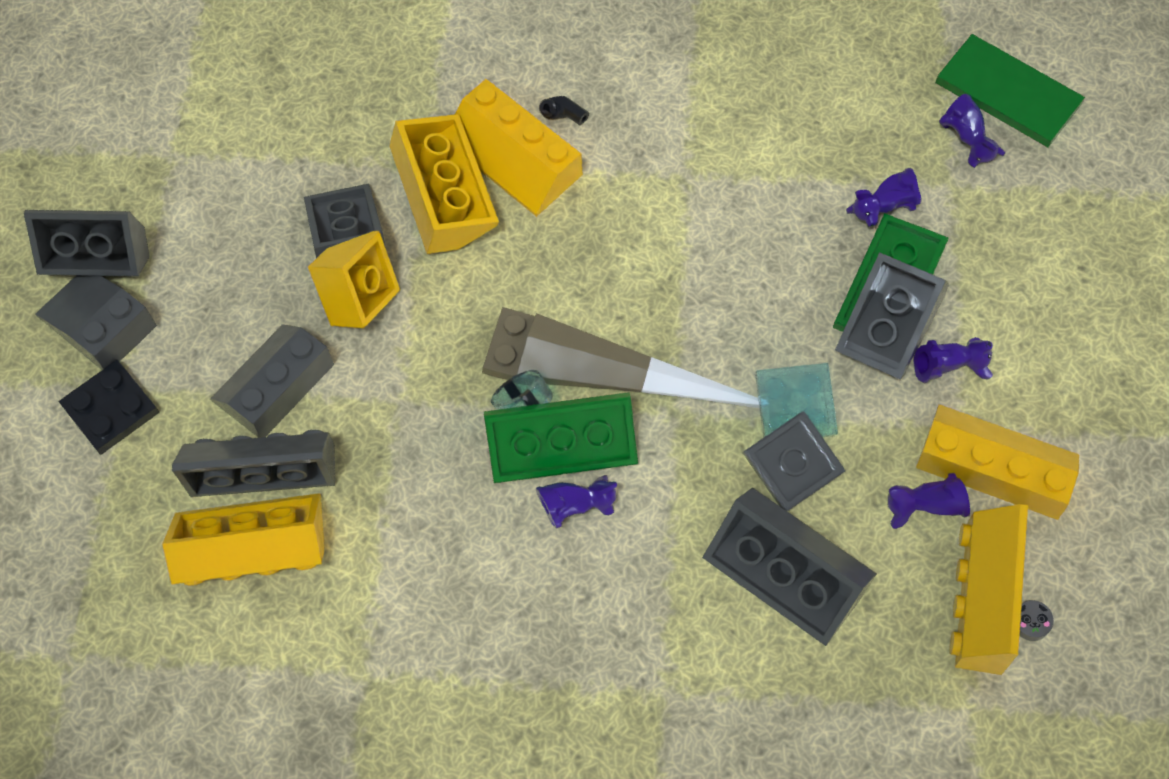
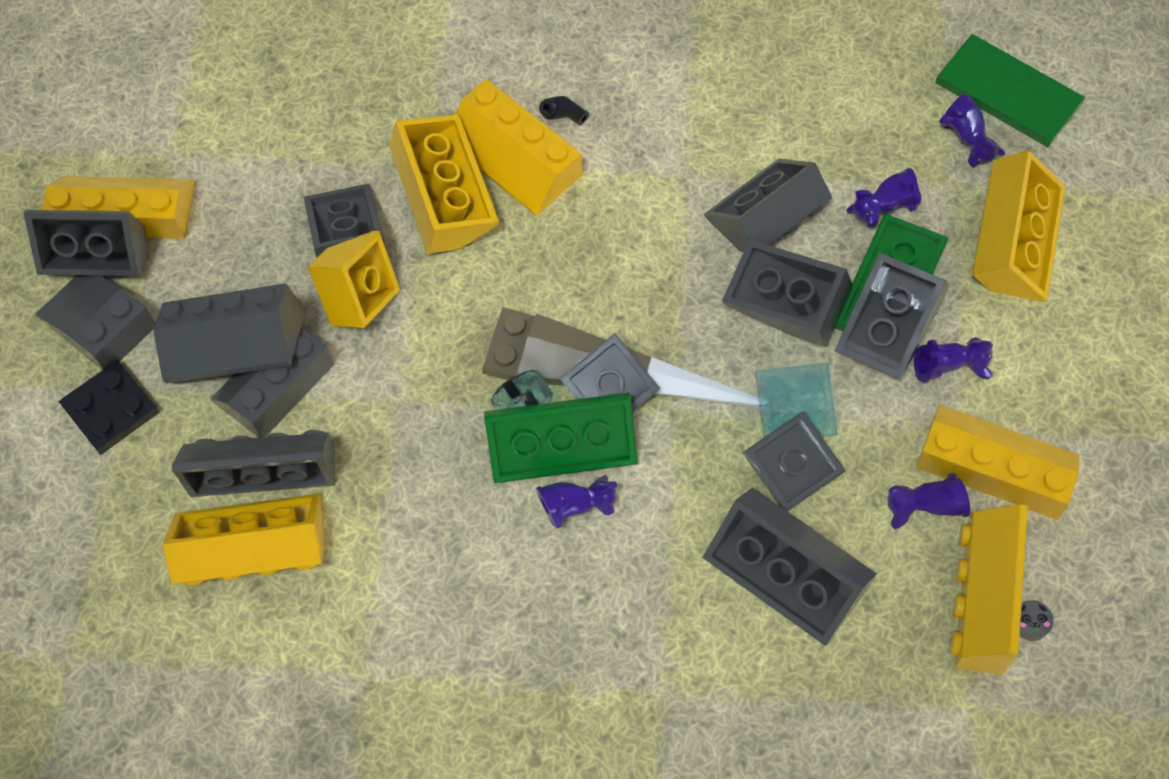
(156, 203): none -> yellow slope
(228, 333): none -> dark grey slope
(610, 371): none -> dark grey tile
(770, 203): none -> dark grey slope
(789, 291): none -> dark grey slope
(1019, 228): none -> yellow slope

